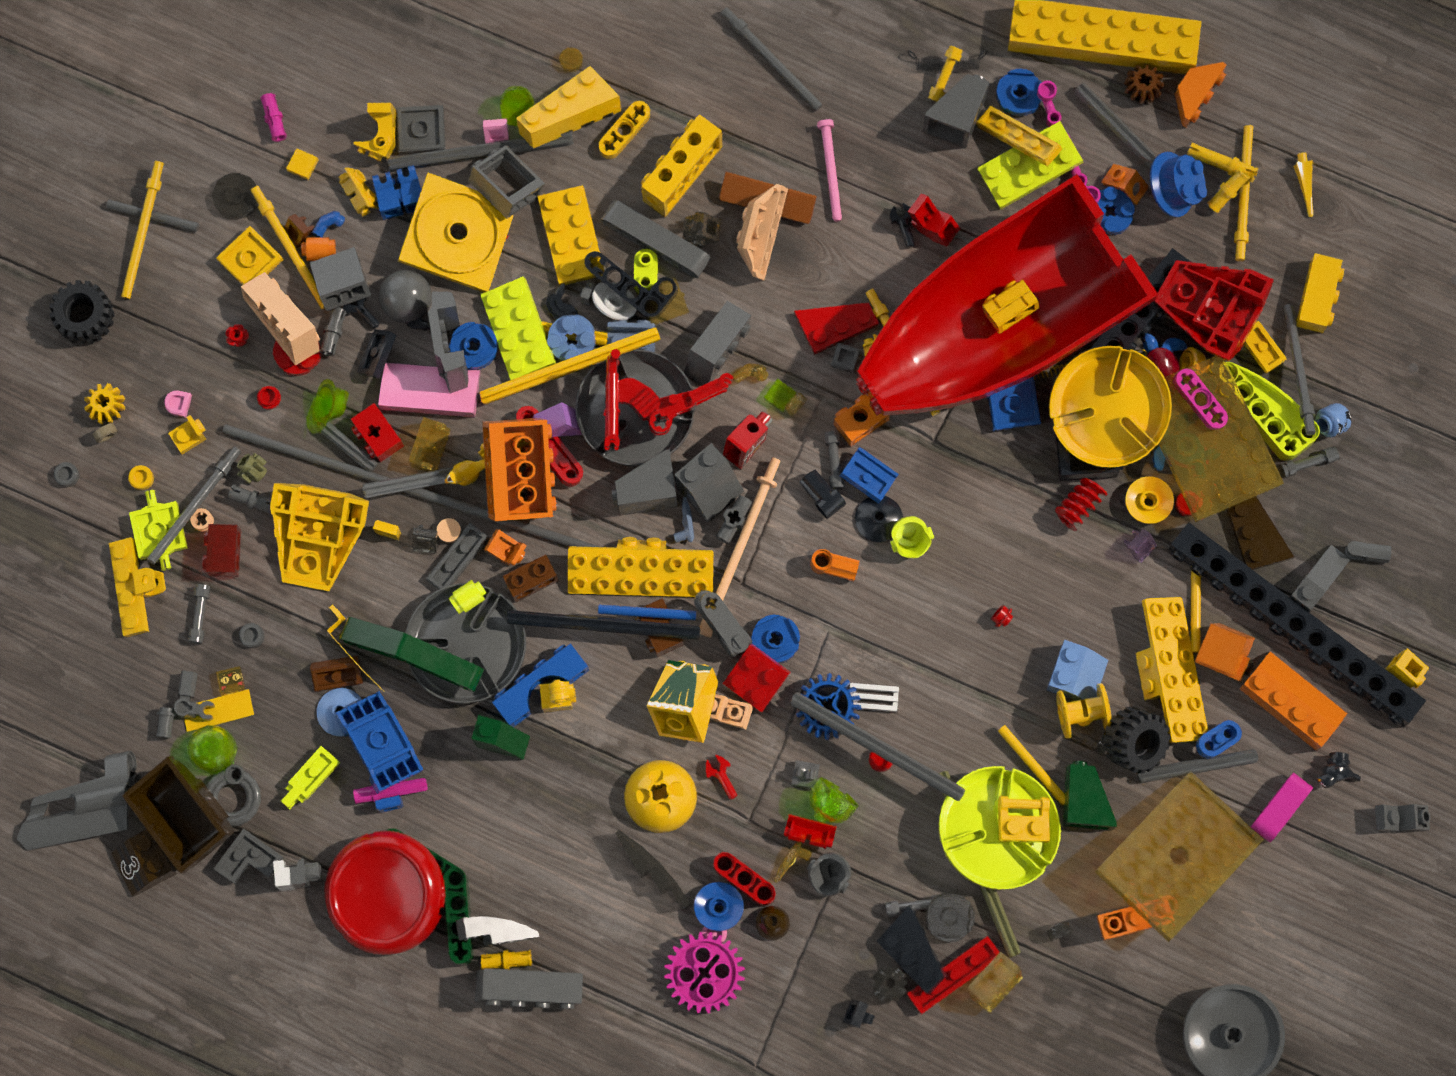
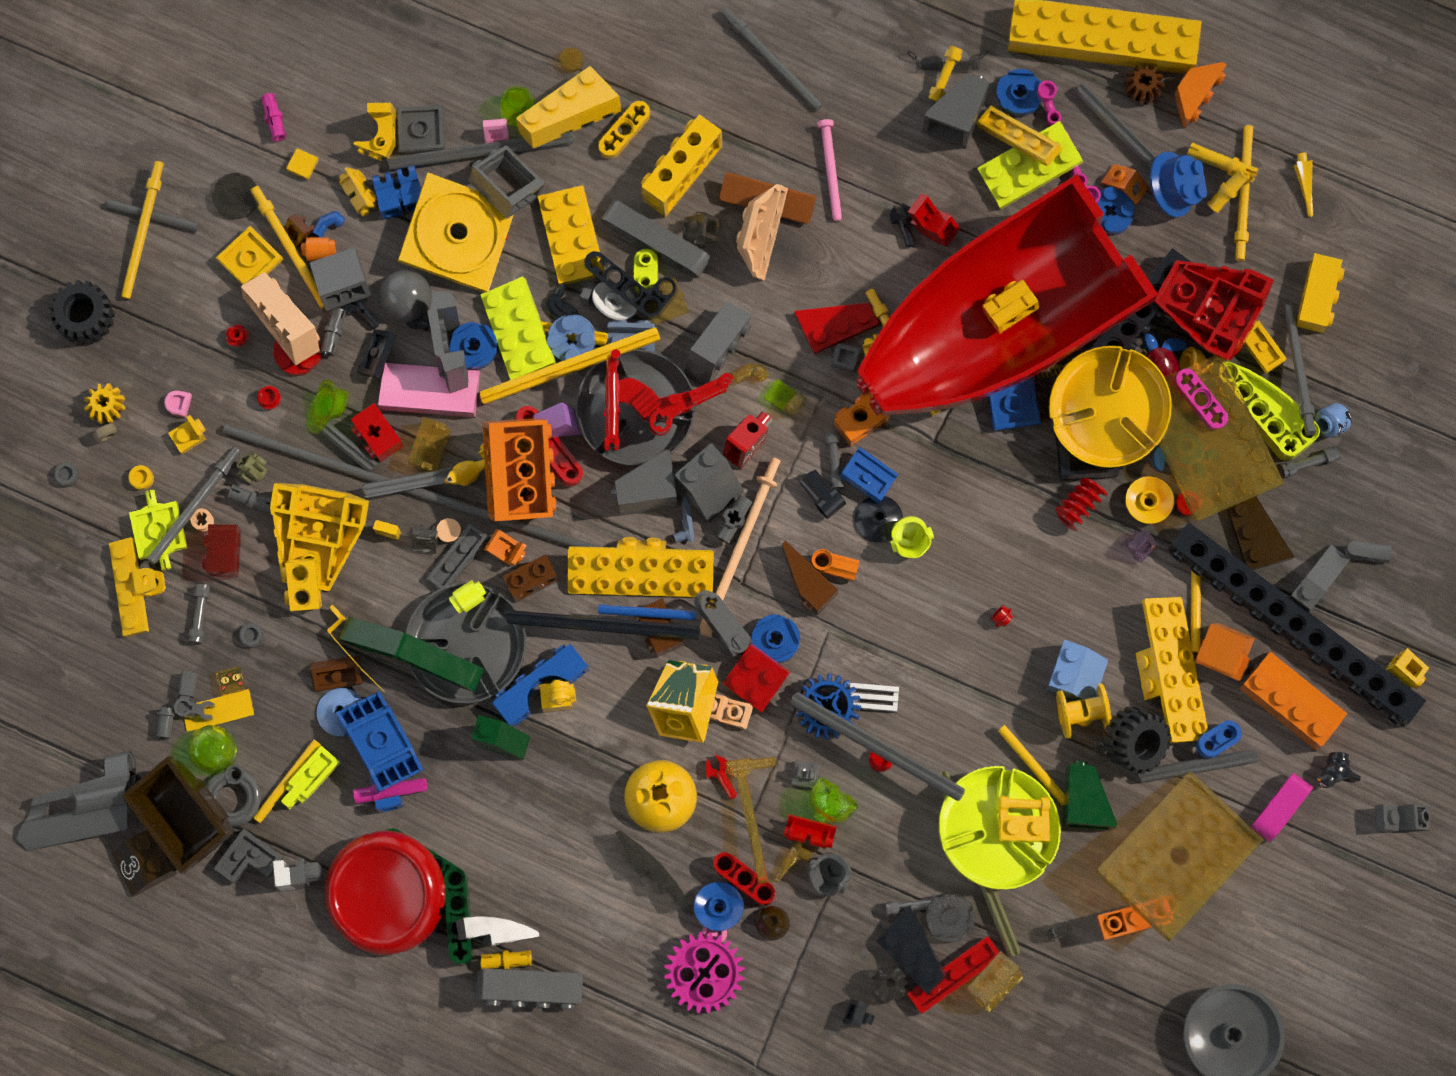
(281, 788): none -> yellow bar
(309, 584): none -> yellow brick
(741, 769): none -> clear yellow bar
(811, 585): none -> reddish brown slope

